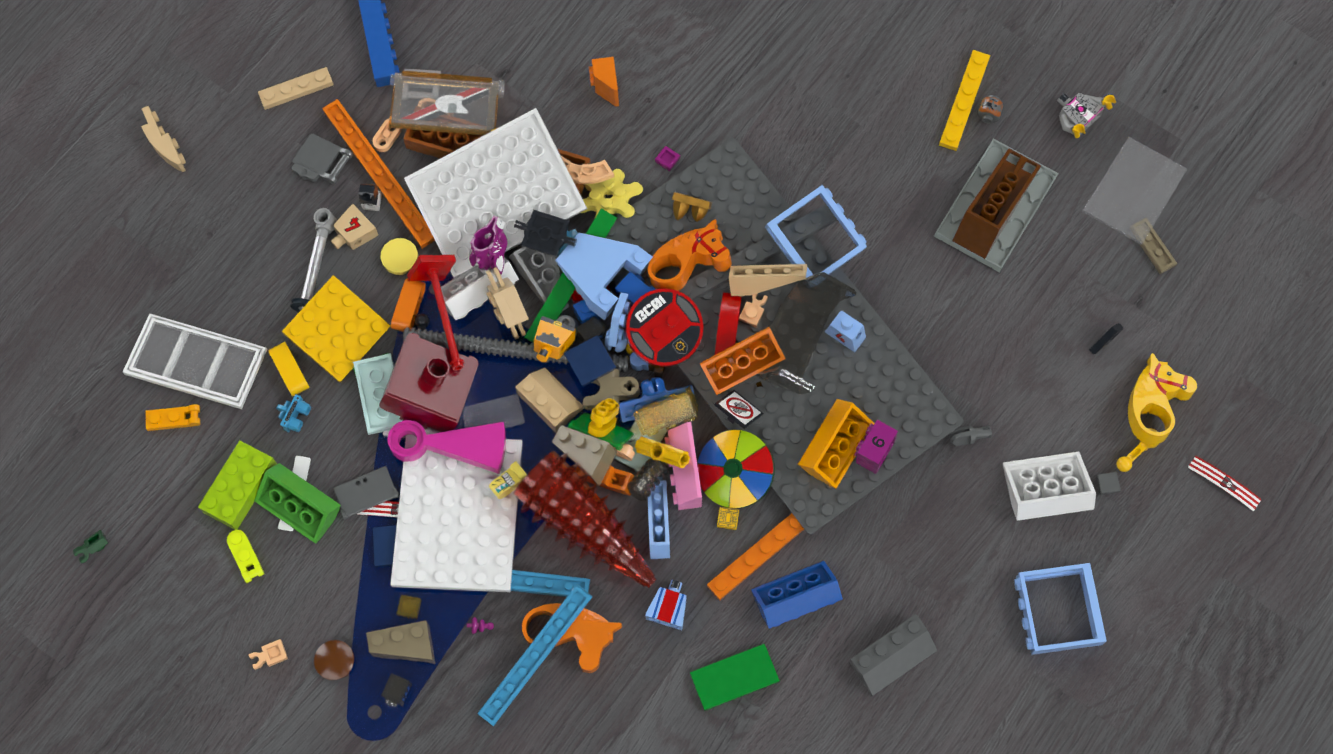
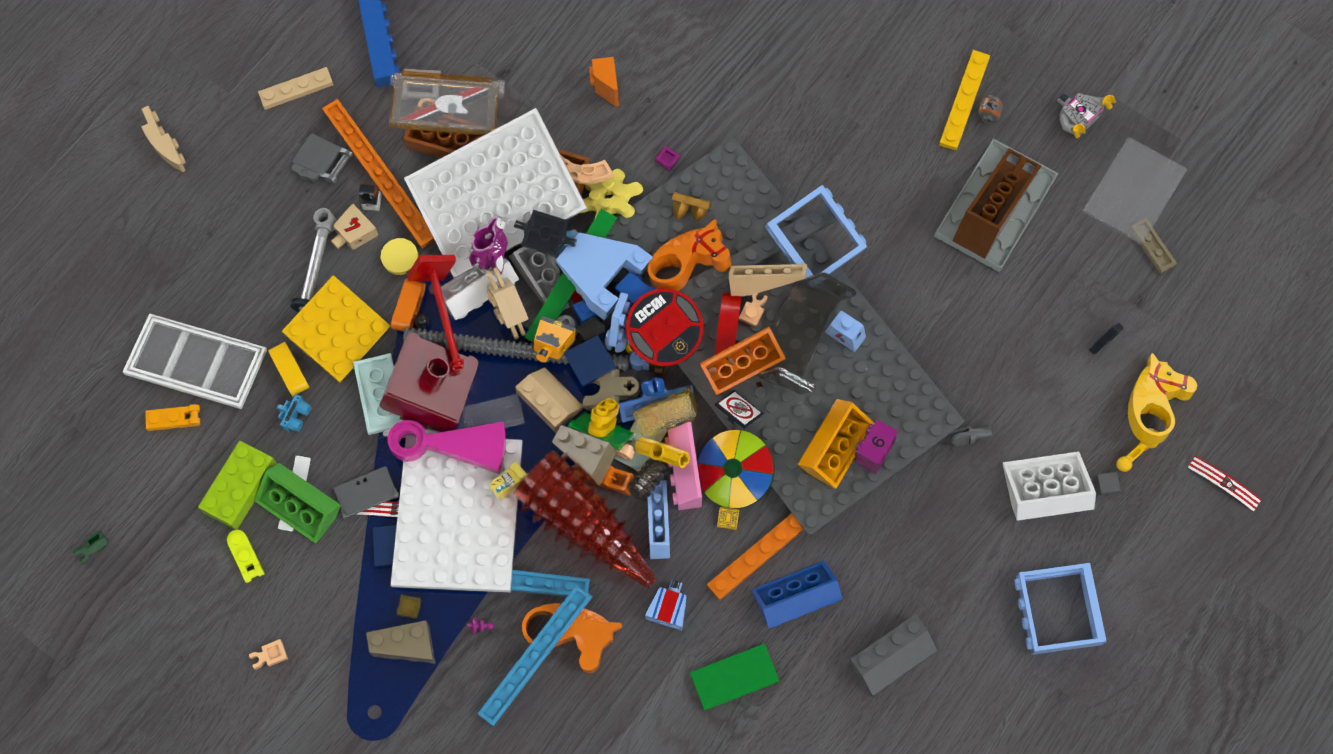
(334, 660): reddish brown dish -> none
(385, 135): light nougat plate -> none
(396, 690): clear smoke brick -> none

